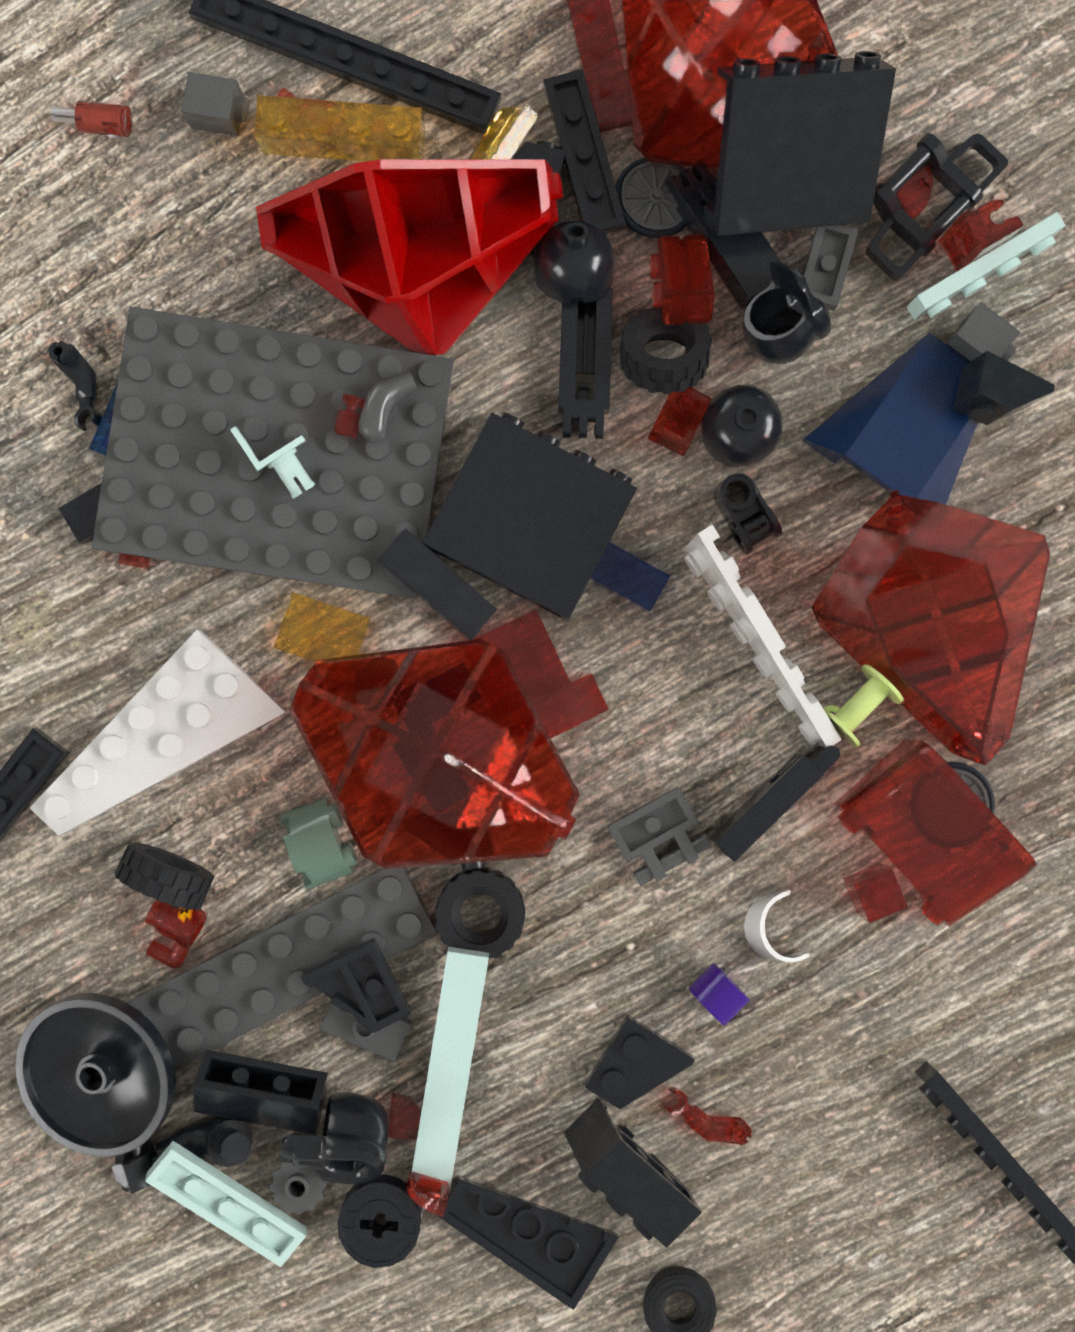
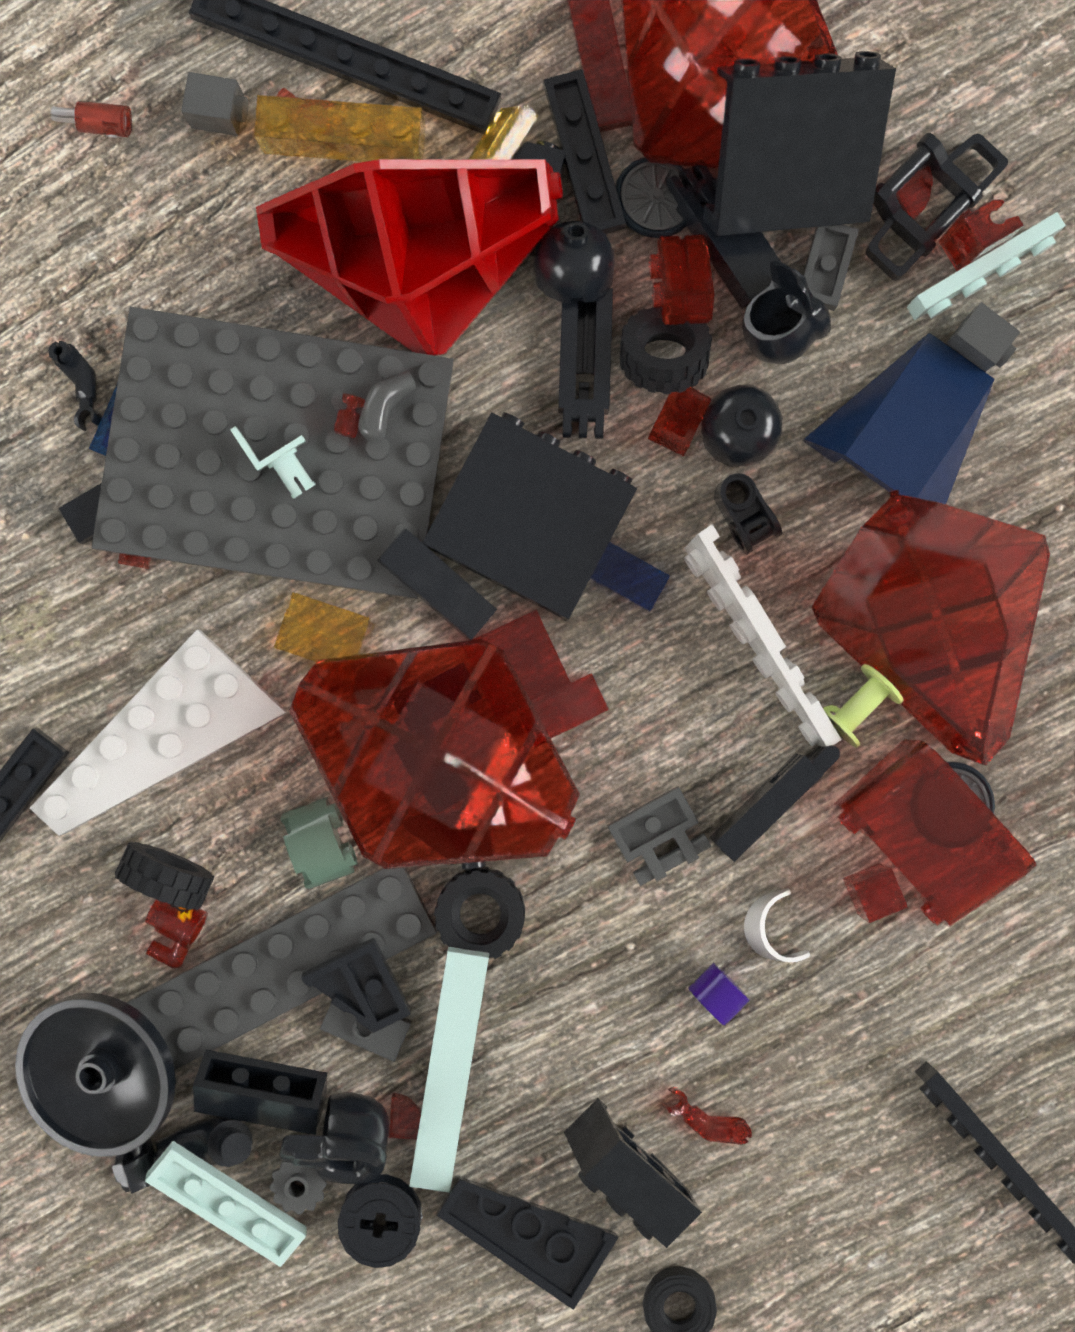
(428, 1192): clear red tile -> none
(635, 1064): black wing -> none
(997, 388): black slope -> none

